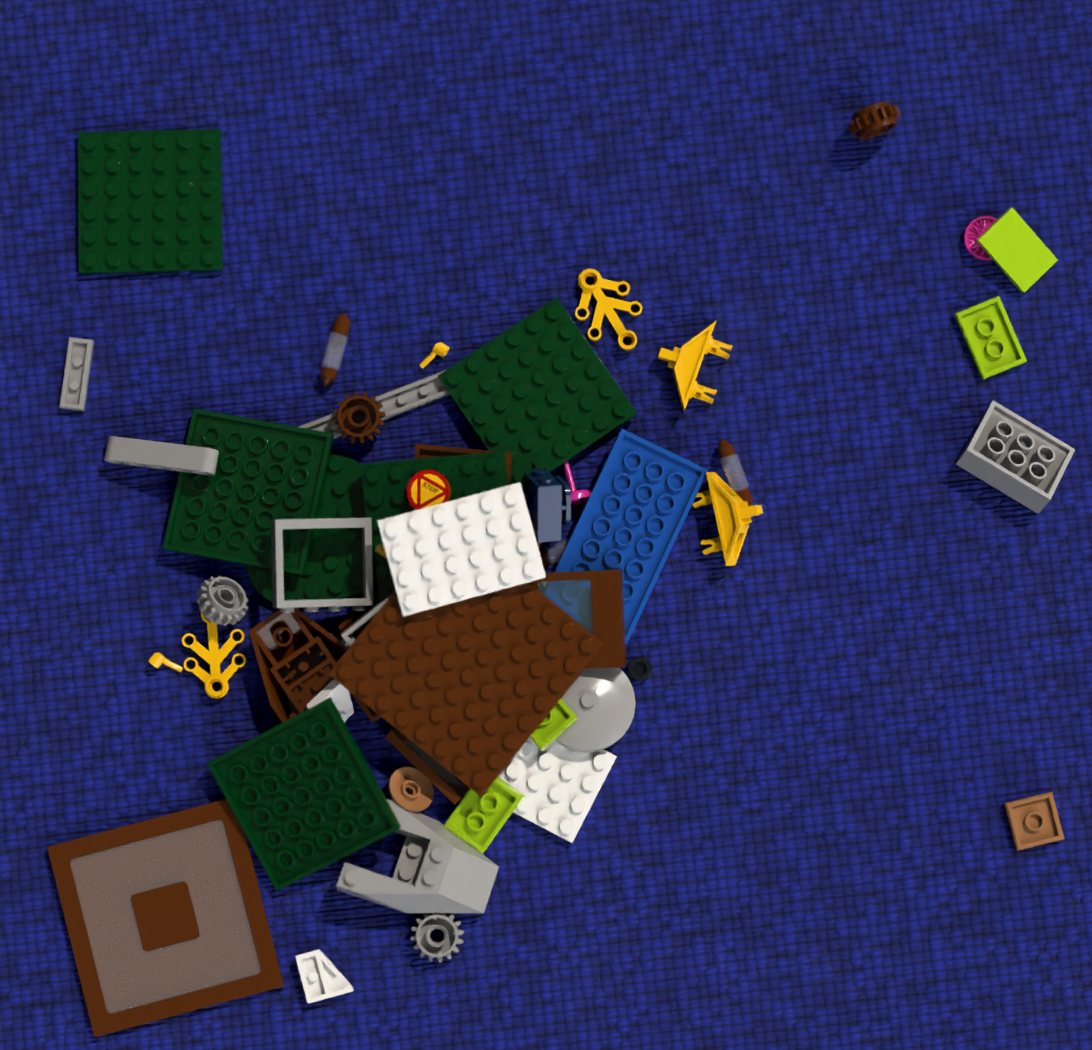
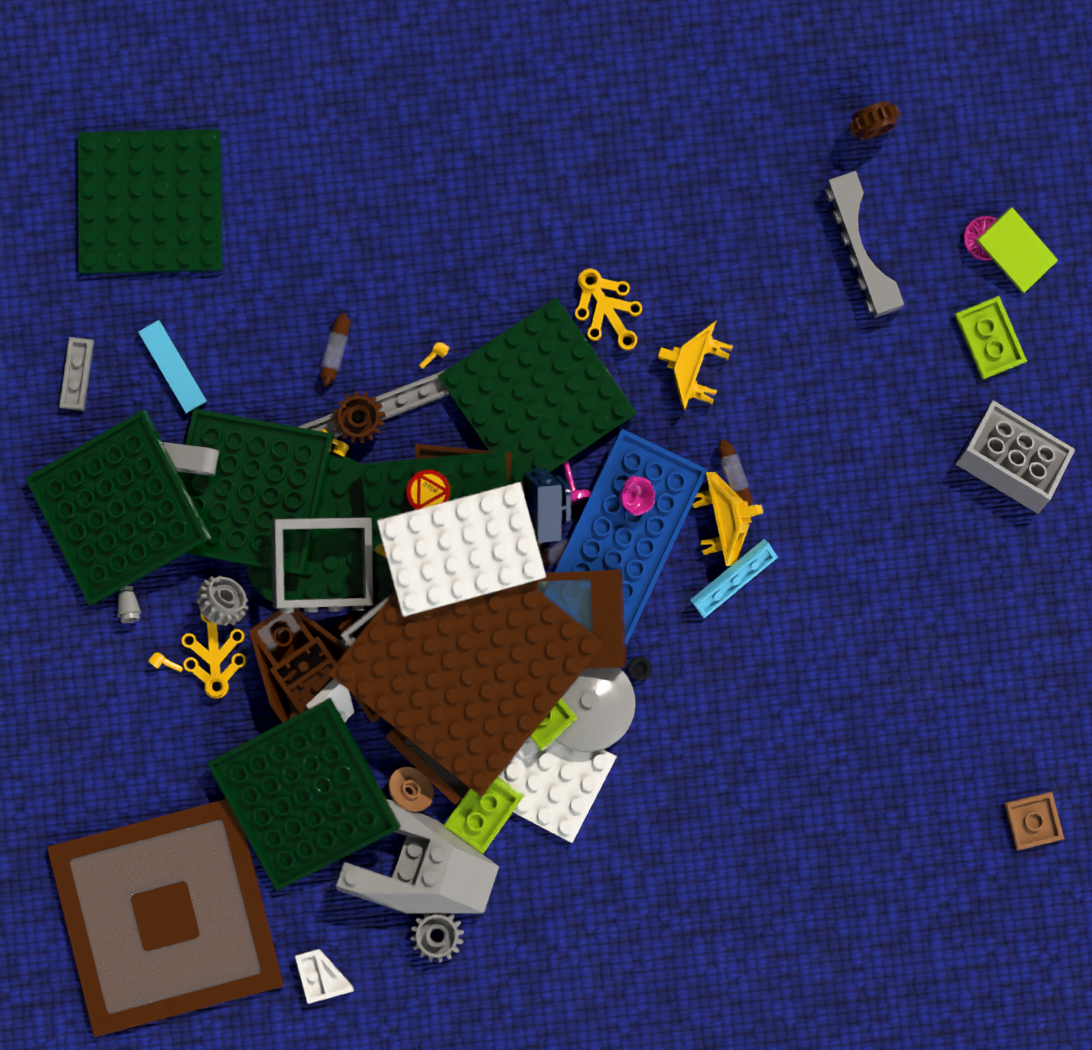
(118, 507): none -> dark green plate
(128, 606): none -> light grey cone
(172, 367): none -> medium azure tile
(340, 447): none -> yellow hand
(637, 495): none -> dark pink hair
(734, 578): none -> medium azure tile
(881, 291): none -> light grey arch

